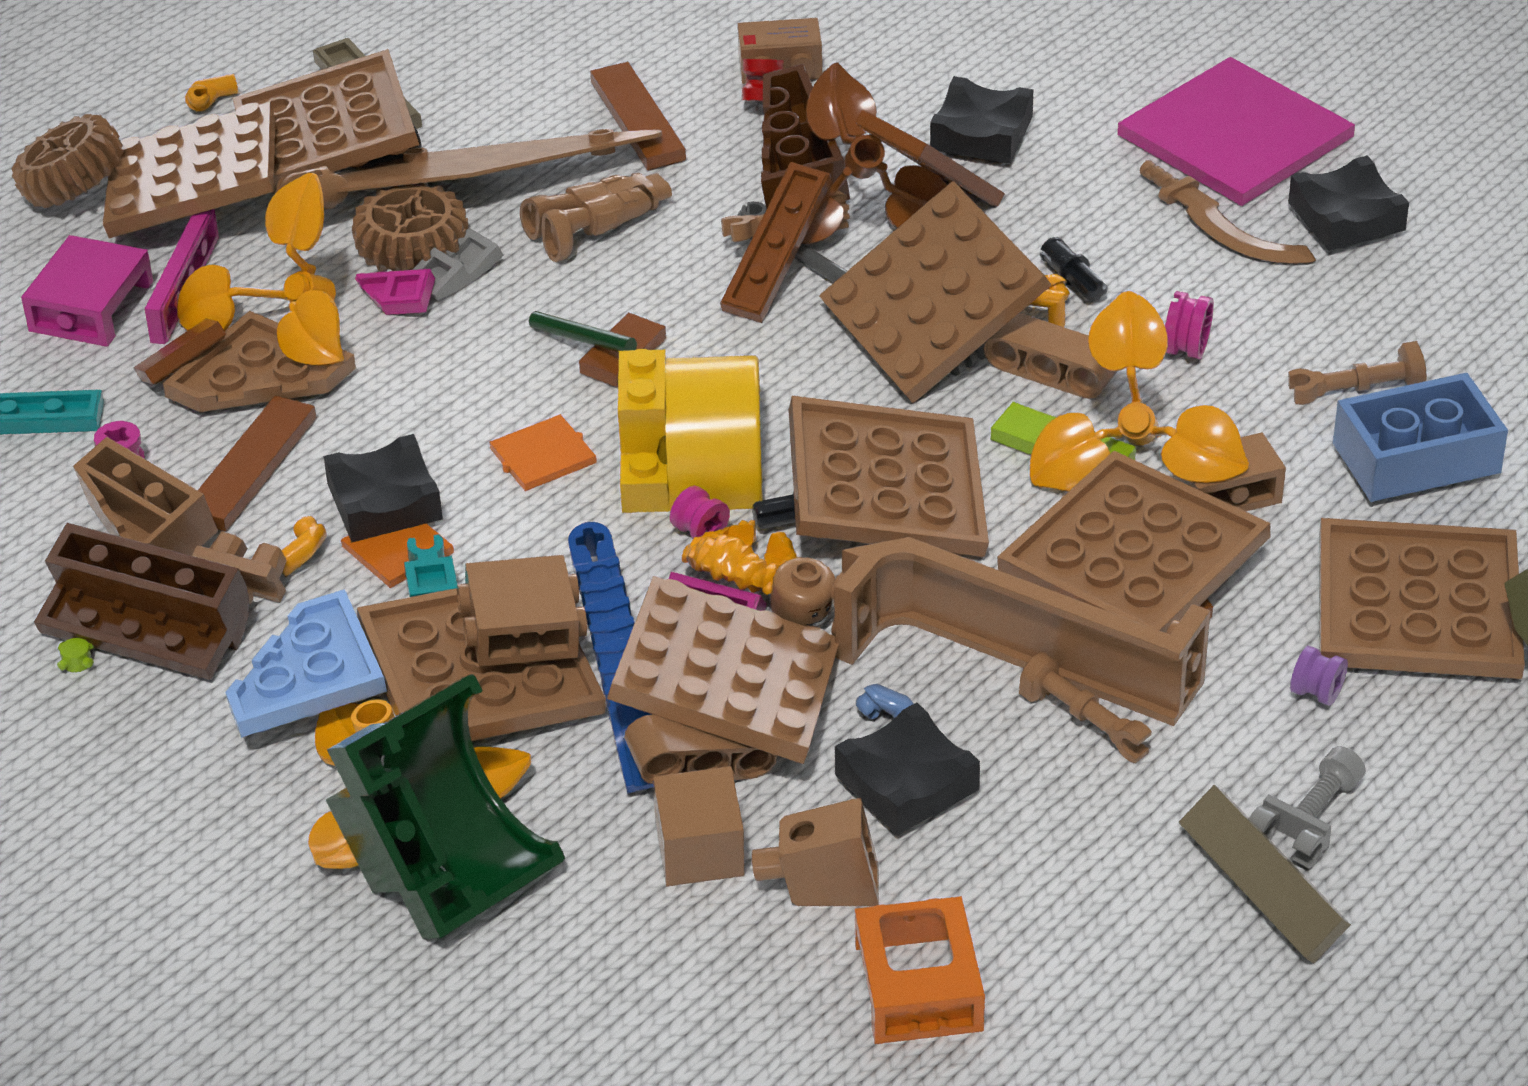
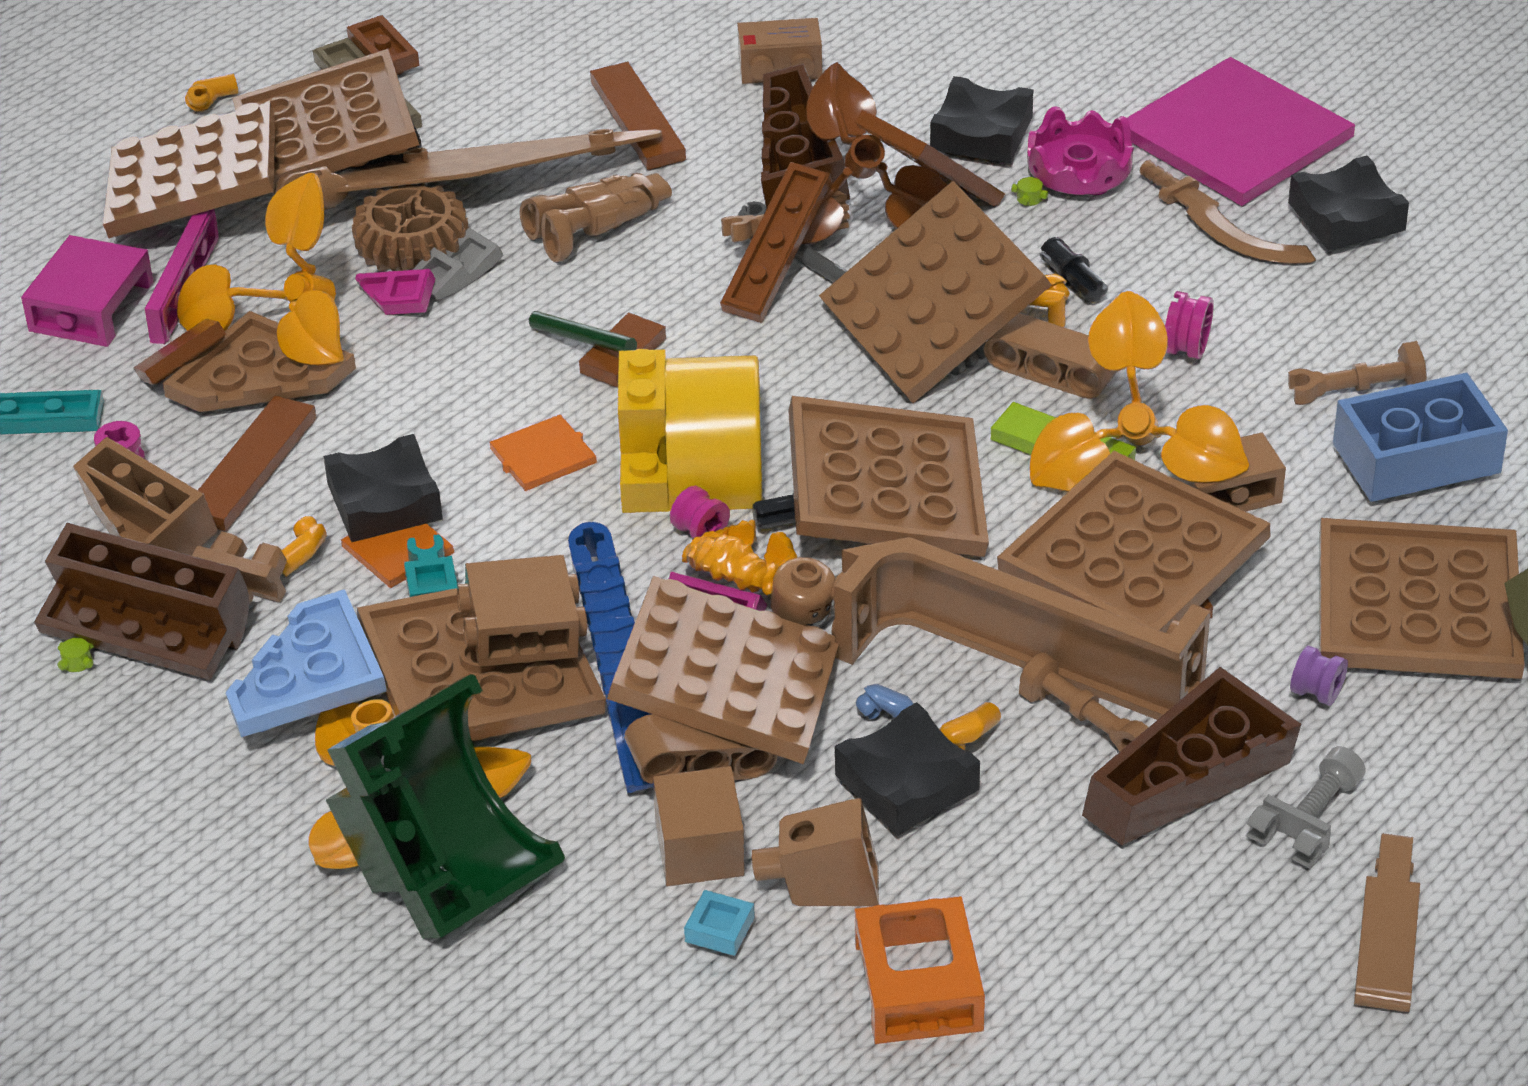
(67, 160): medium nougat gear -> none
(378, 35): none -> dark orange plate
(719, 922): none -> medium azure plate
(754, 71): red wheel -> none
(971, 725): none -> light orange arm
(1029, 191): none -> lime piece
(1102, 146): none -> dark pink plate
(1189, 757): none -> reddish brown wedge
(1264, 874): dark tan tile -> none
(1388, 929): none -> medium nougat piece

